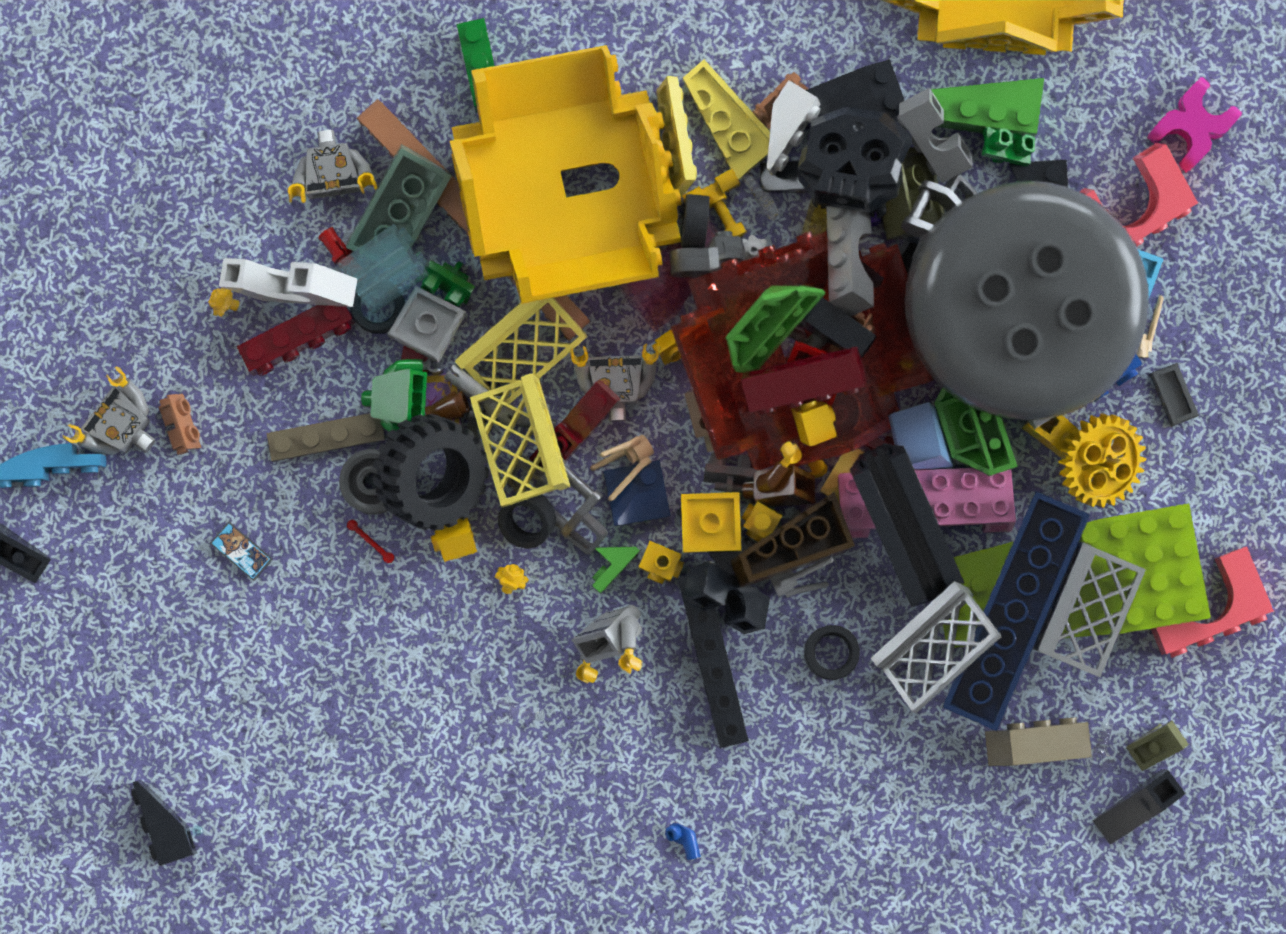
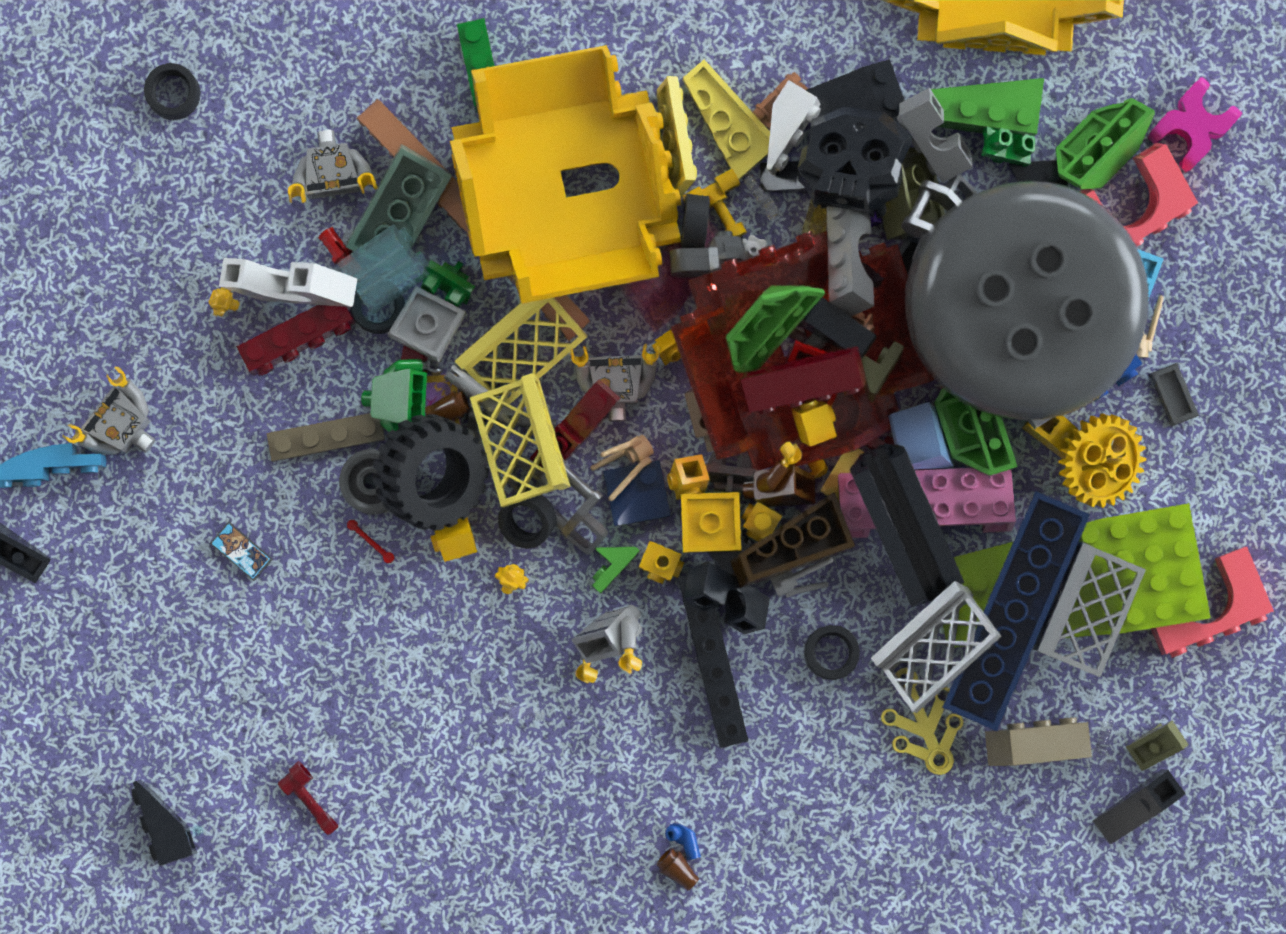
(167, 70): none -> black tyre
(176, 411): nougat hinge -> none
(295, 782): none -> dark red brick
(675, 867): none -> reddish brown cone
(688, 476): none -> yellow brick
(878, 373): none -> olive slope
(926, 728): none -> light yellow plant
(1103, 143): none -> bright green wedge

